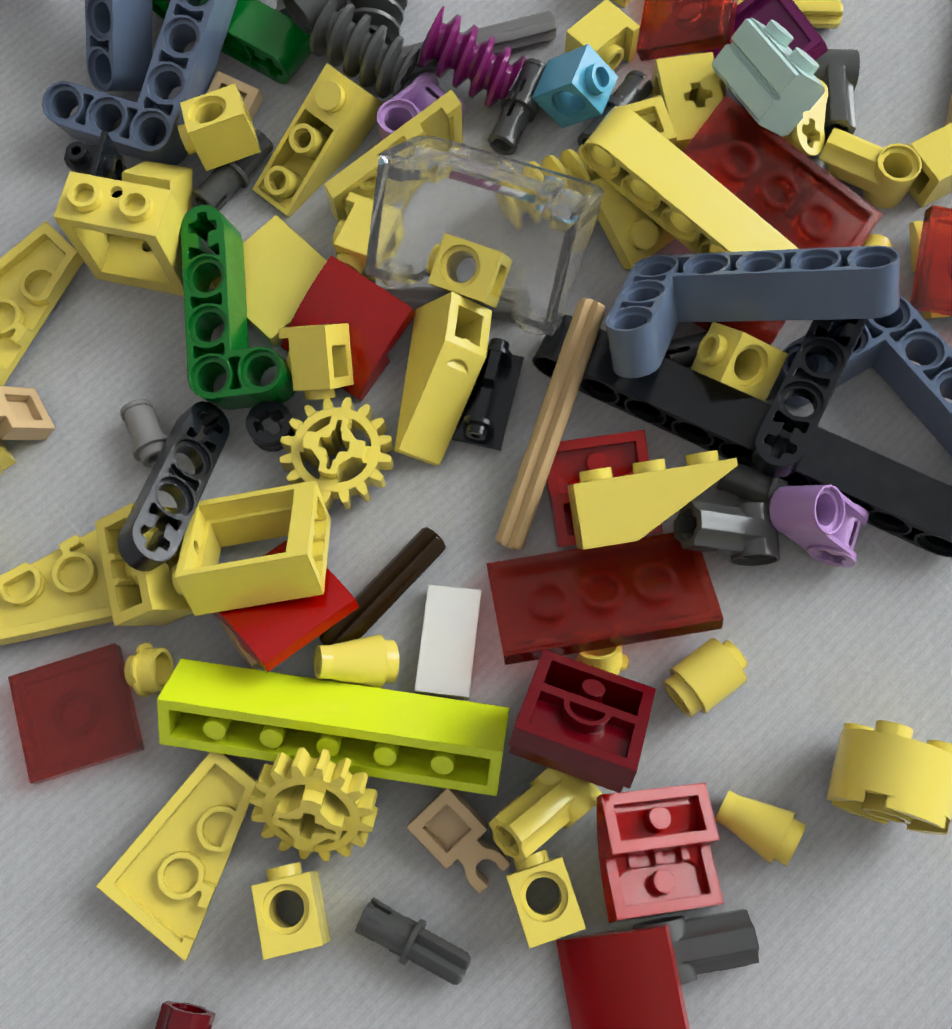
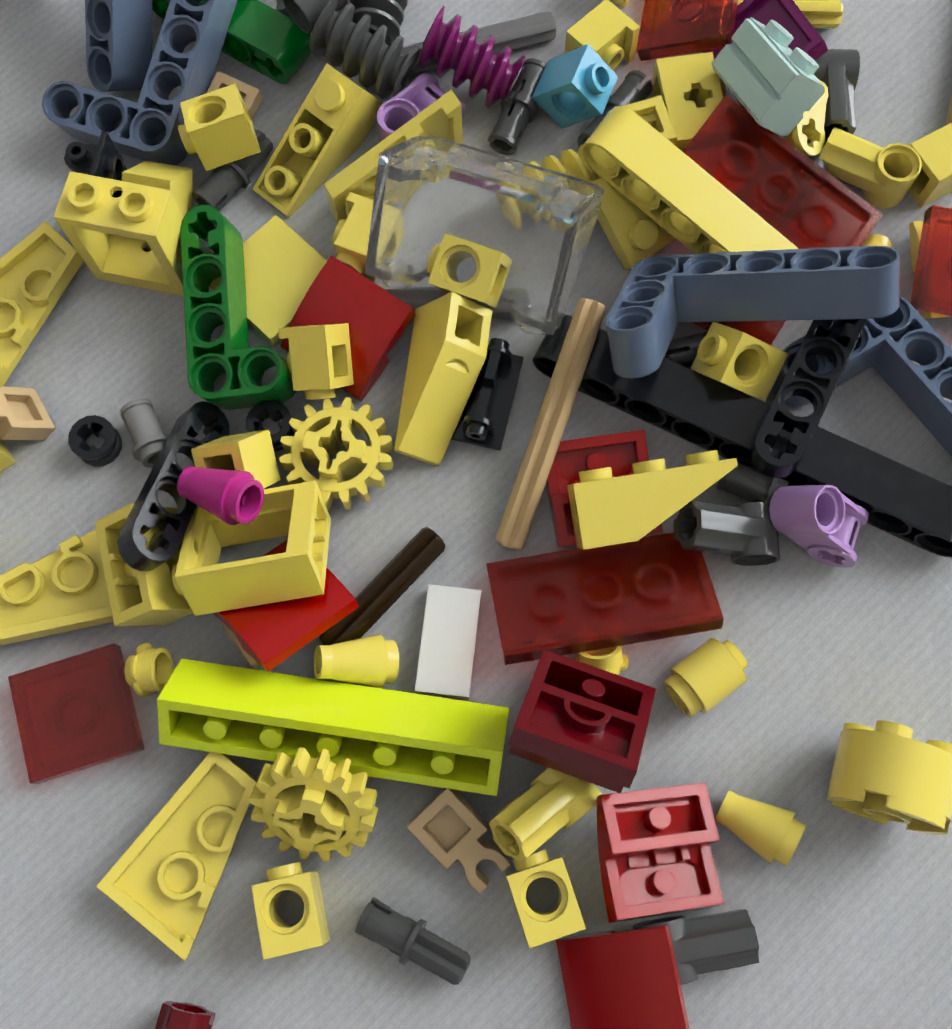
(93, 425): none -> black bush
(227, 494): none -> dark pink cone
(241, 452): none -> light yellow brick

